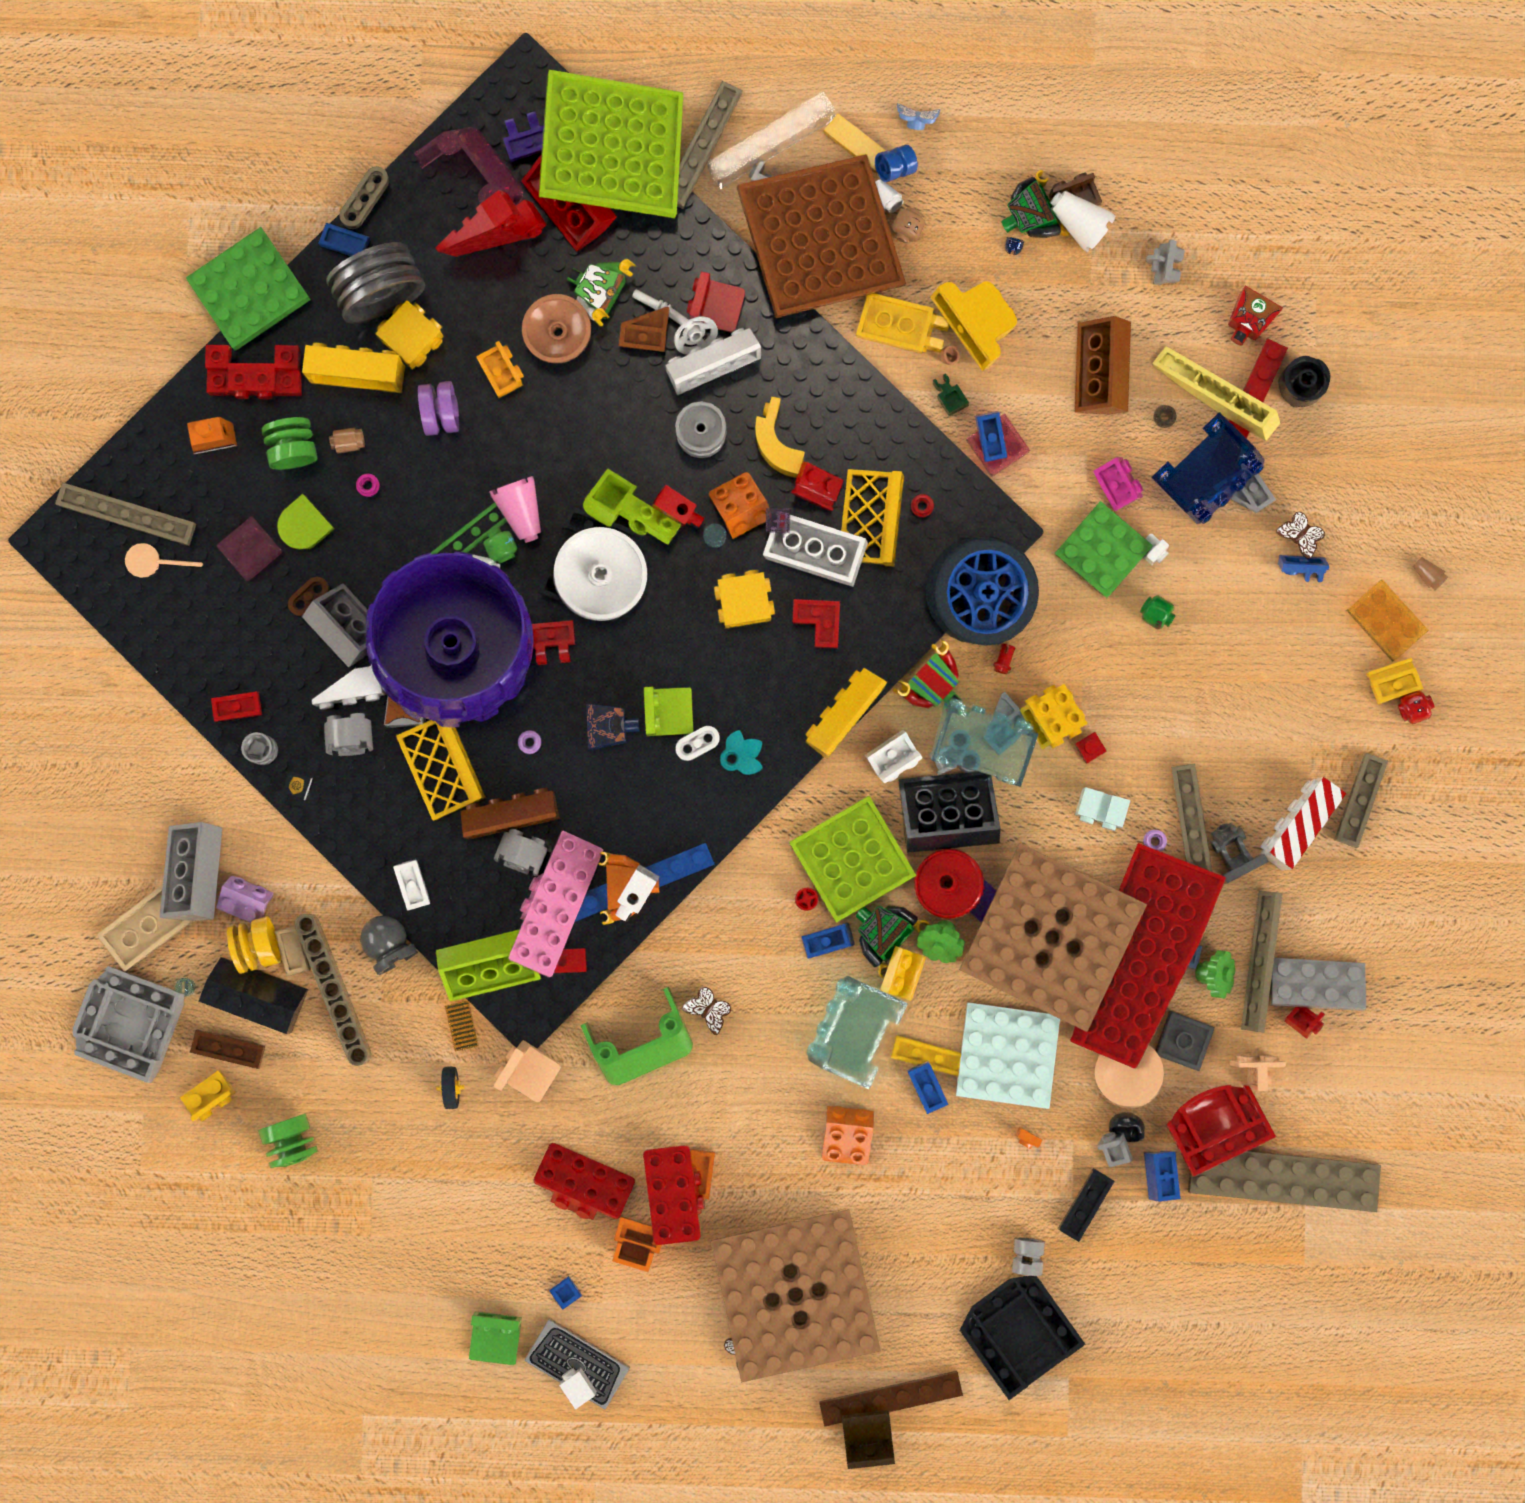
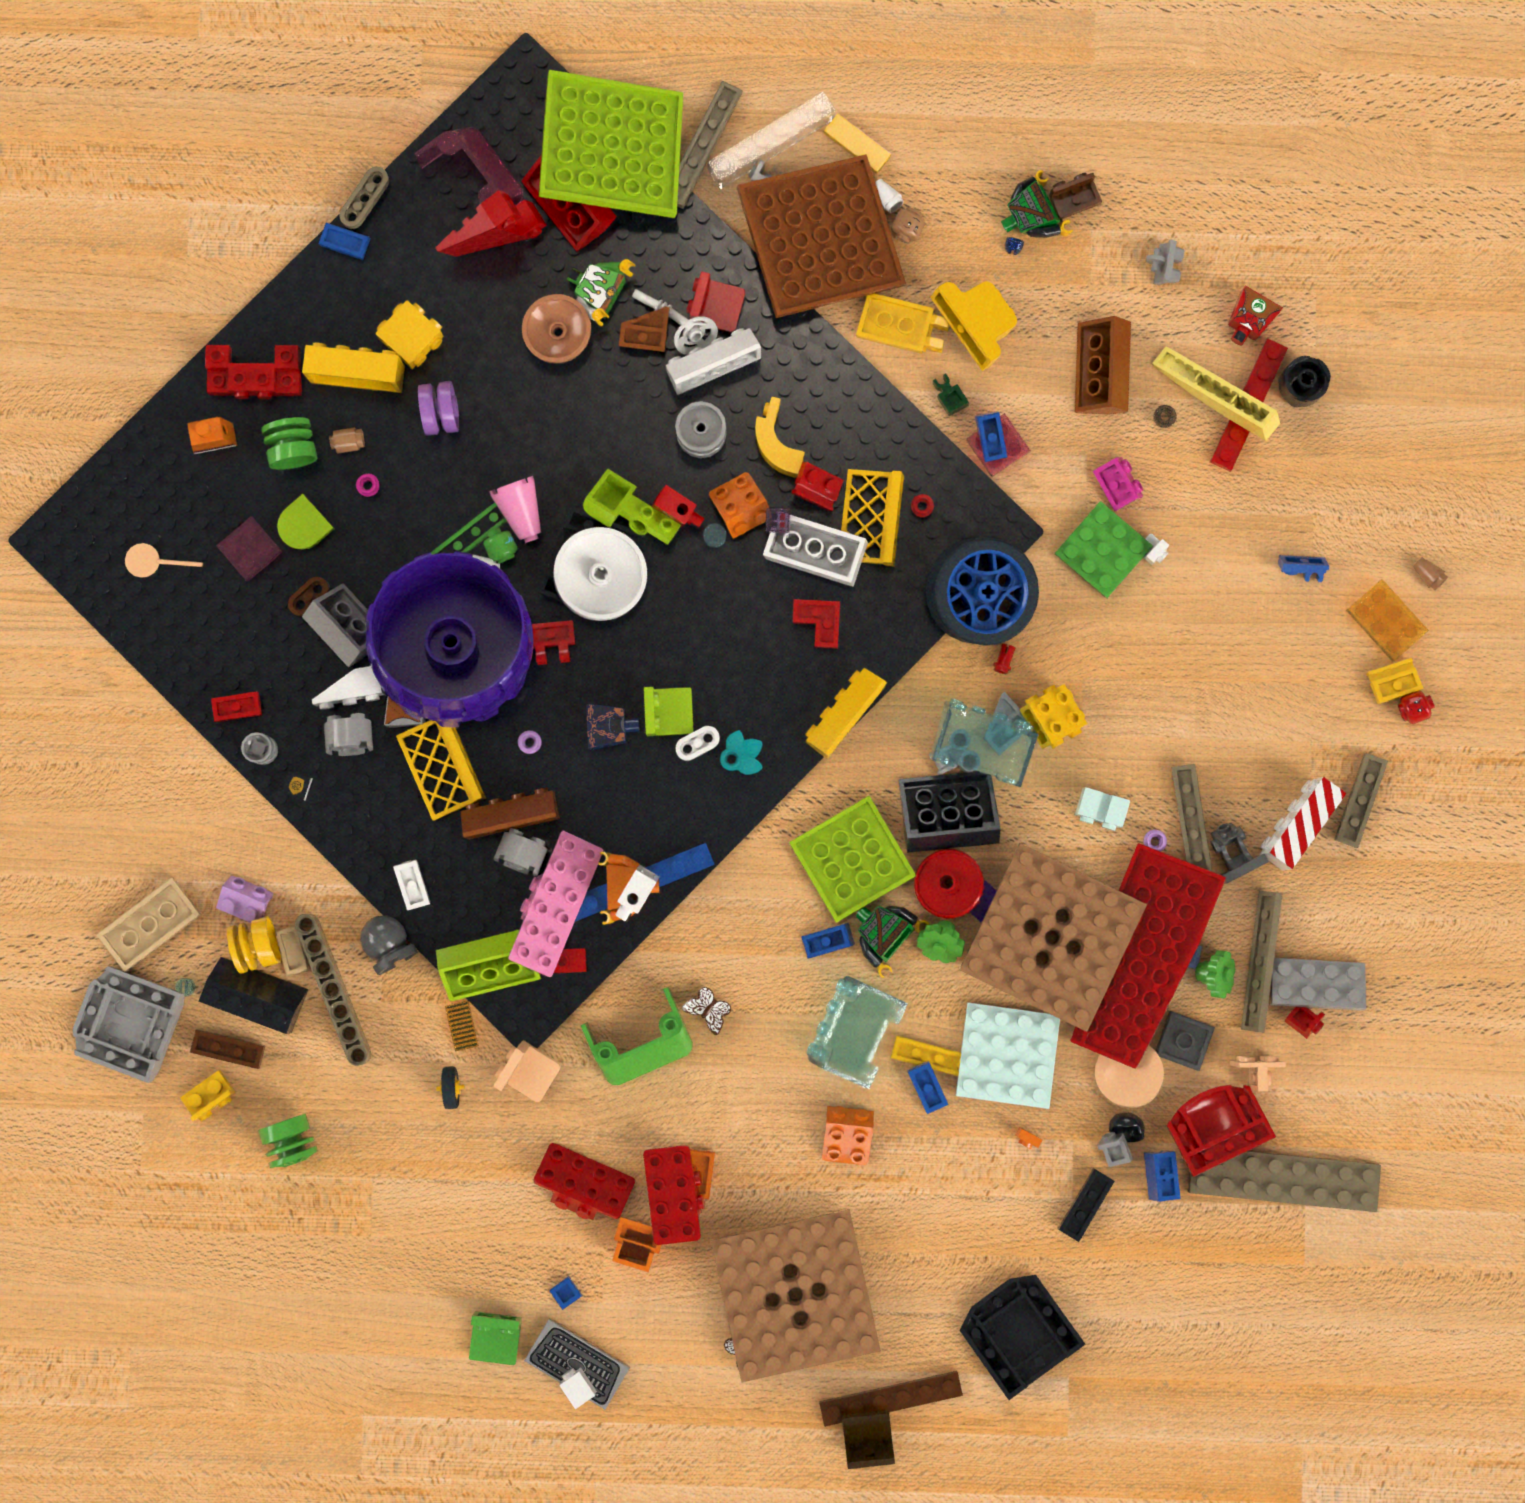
(125, 514): dark tan plate -> none
(191, 872): light grey slope -> none
(248, 288): bright green plate -> none
(375, 282): flat silver wheel -> none
(499, 369): light orange bracket -> none
(524, 143): dark purple plate -> none
(744, 599): yellow brick -> none
(809, 897): red wheel -> none
(893, 757): white bracket -> none
(896, 163): blue wheel -> none
(903, 973): yellow bracket -> none
(916, 119): medium blue animal -> none
(933, 681): torso -> none
(950, 351): nougat hinge -> none
(1029, 1248): light grey wheel -> none
(1081, 218): white cone -> none
(1090, 747): red plate -> none
(1157, 612): green head -> none
(1211, 471): clear blue windscreen -> none
(1254, 495): light grey wing -> none
(1302, 534): animal -> none

